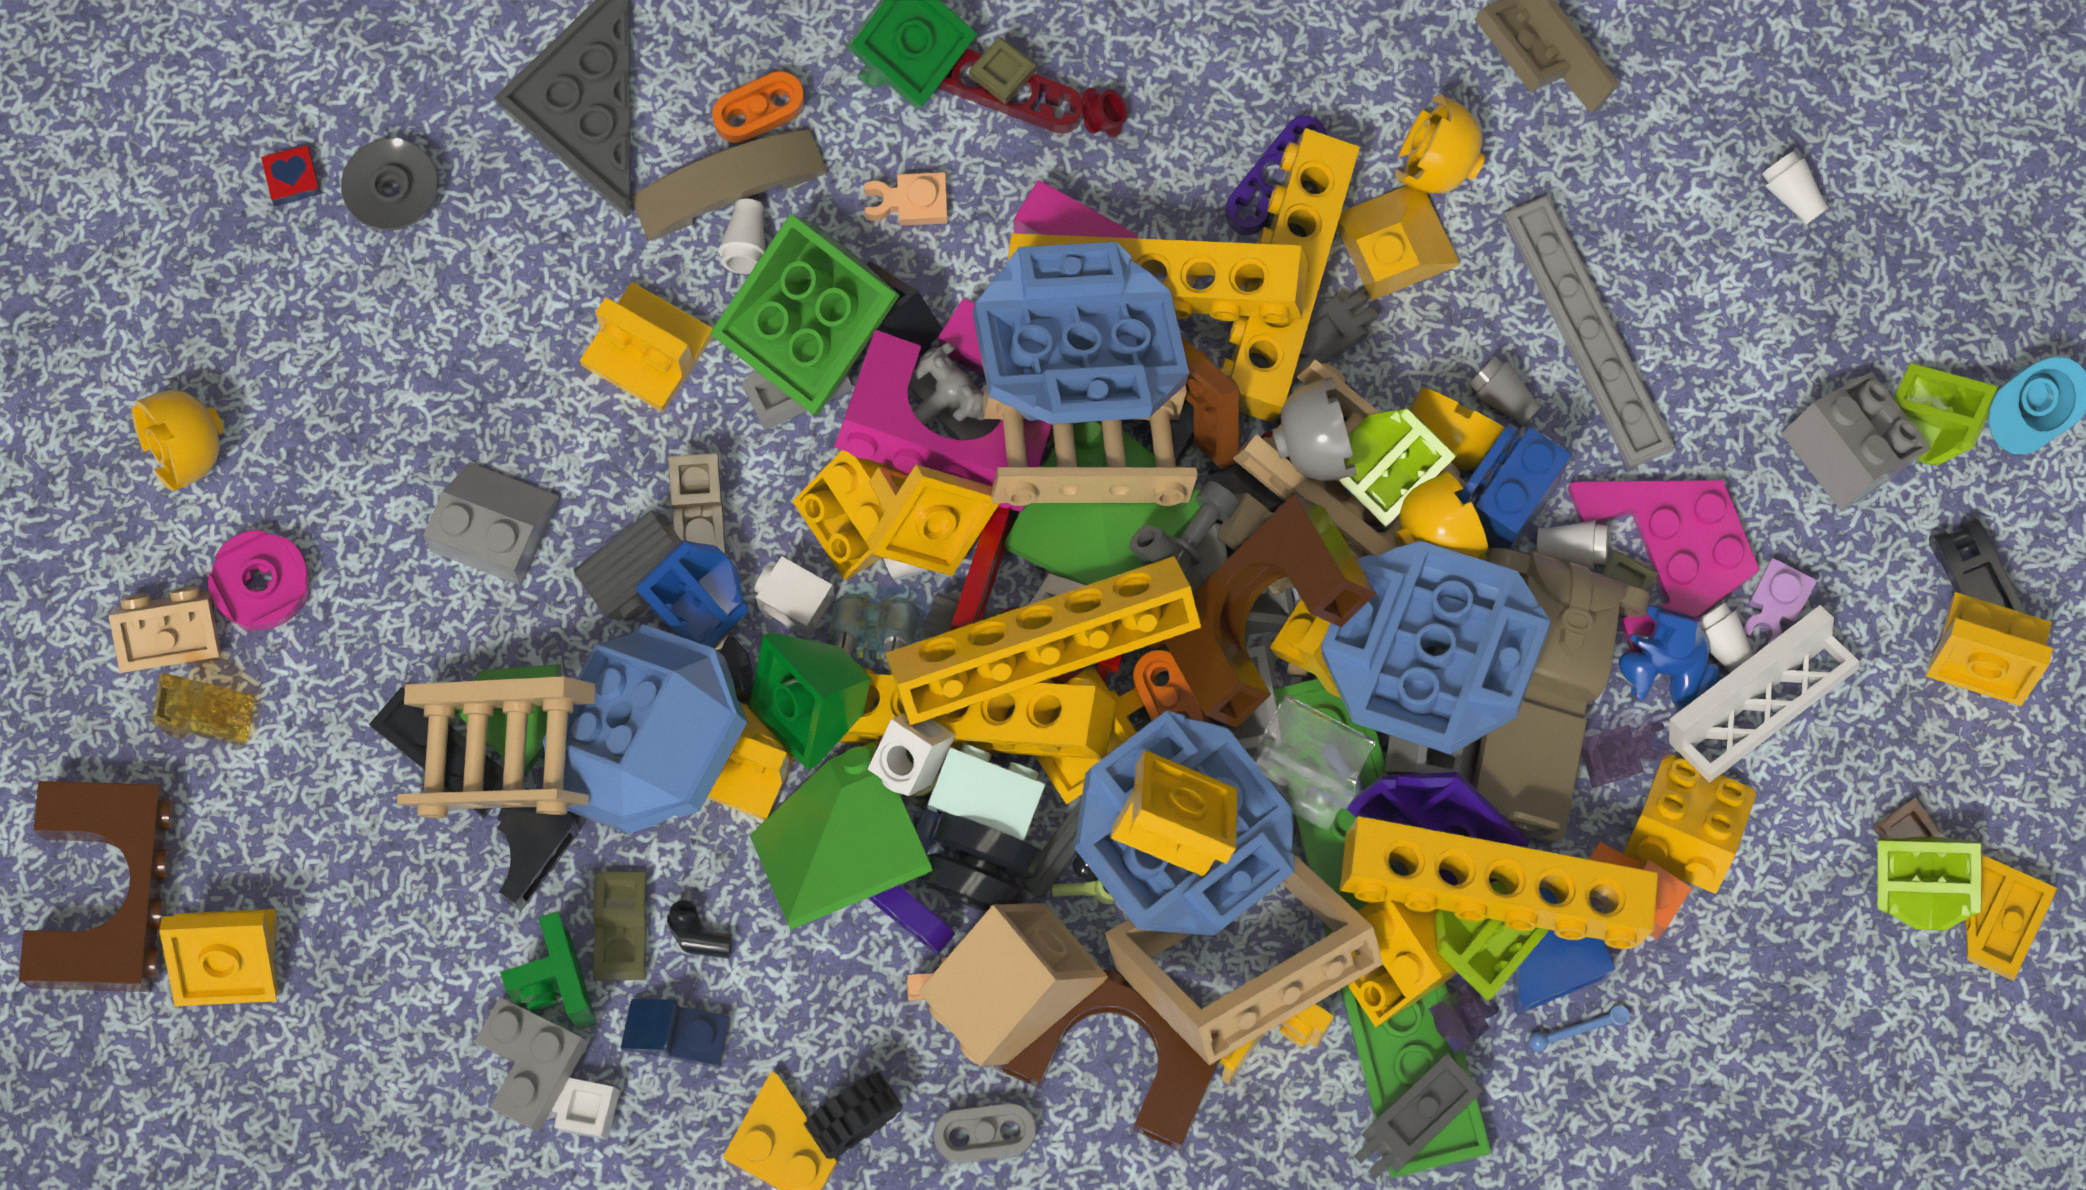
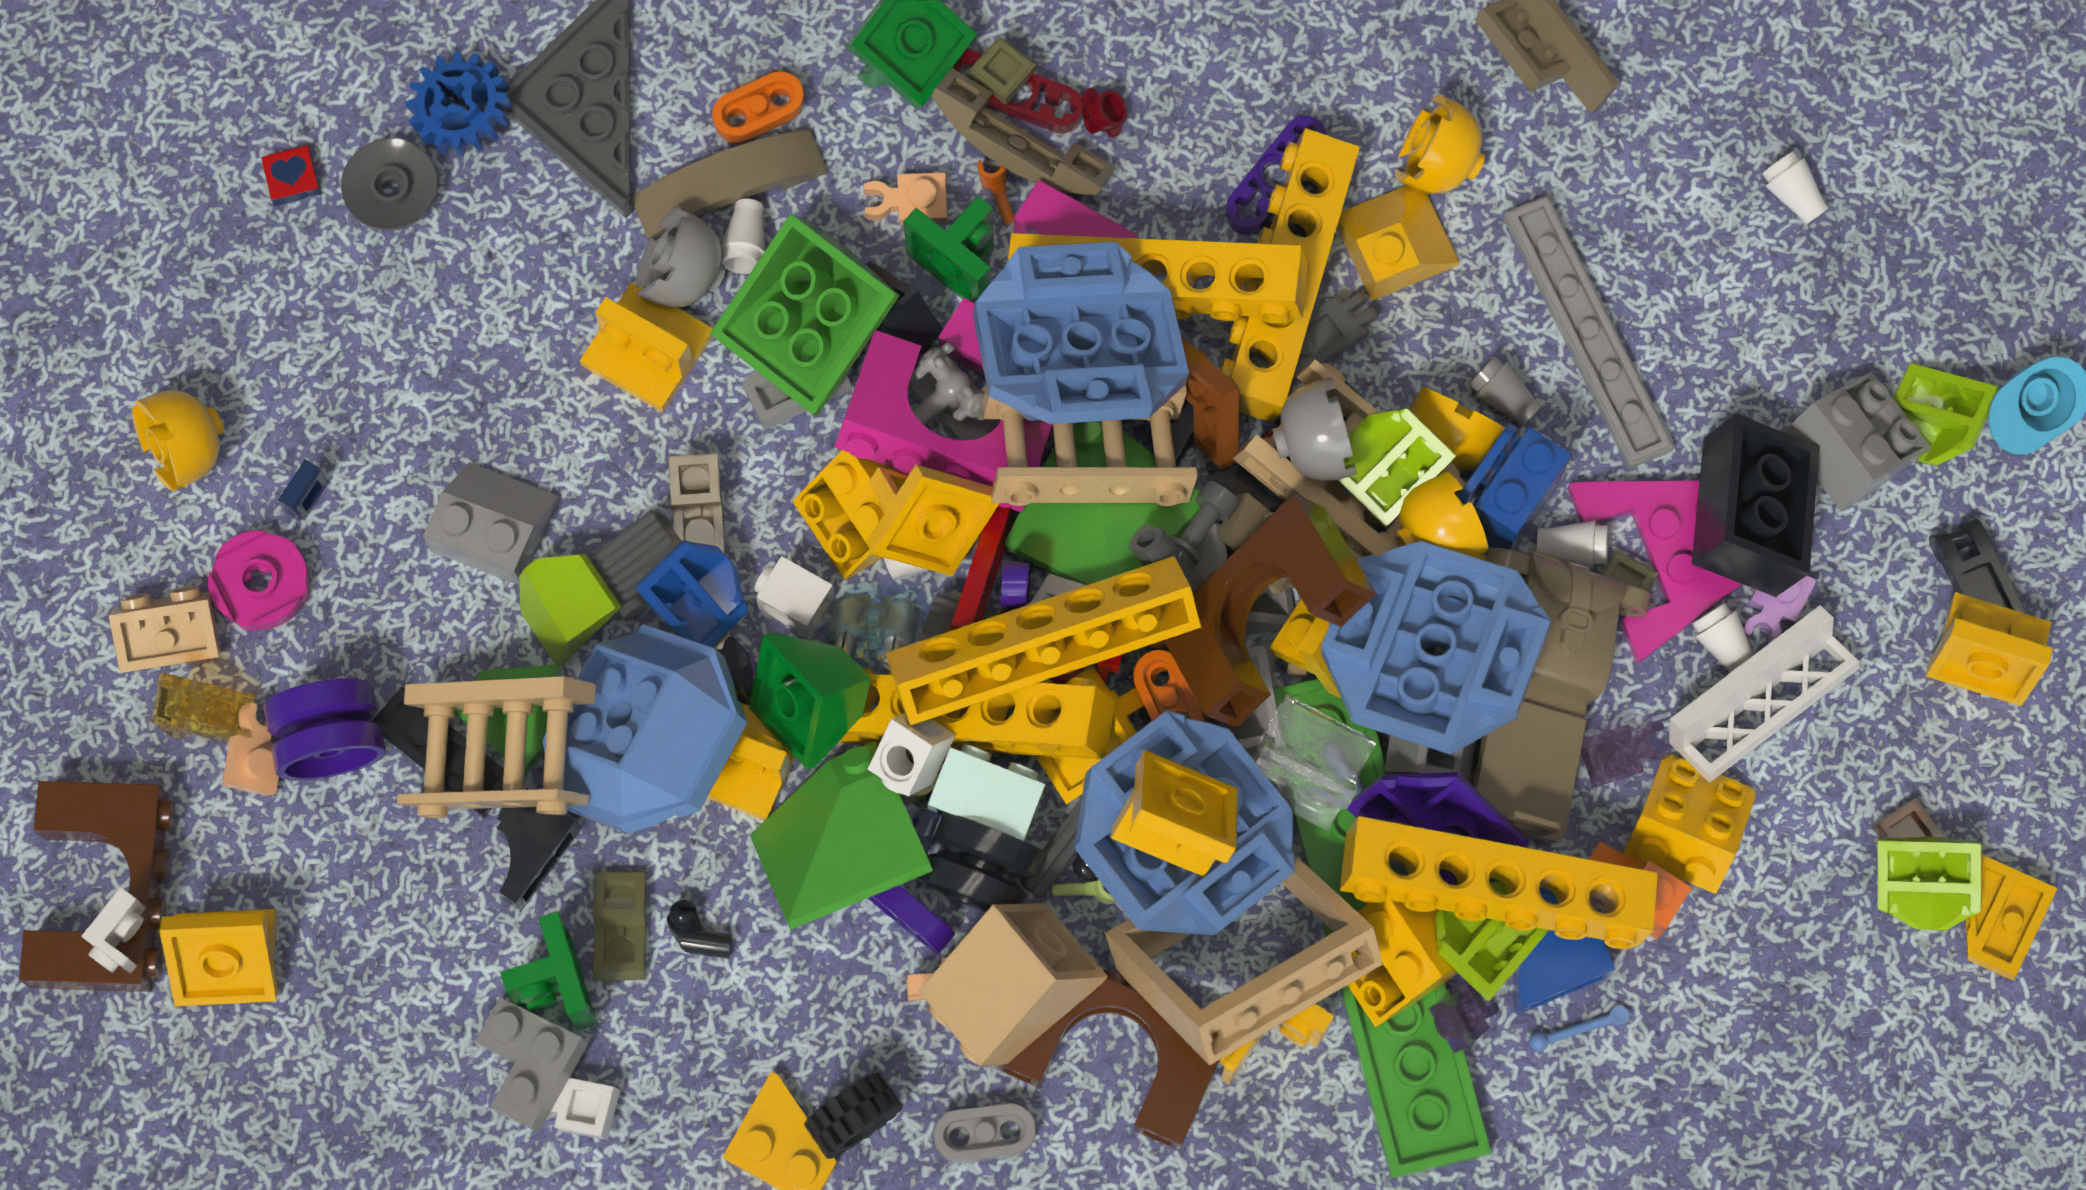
(115, 923): none -> white bracket
(250, 757): none -> light nougat plate
(303, 490): none -> dark blue tile
(324, 729): none -> dark purple wheel
(452, 124): none -> blue gear
(564, 603): none -> lime slope
(675, 1032): dark blue slope -> none
(682, 262): none -> light grey cylinder
(956, 254): none -> green bracket
(996, 183): none -> orange hand
(1012, 147): none -> dark tan slope
(1015, 584): none -> dark purple beam
(1418, 1116): dark grey hinge -> none
(1673, 649): blue animal -> none
(1756, 505): none -> black brick

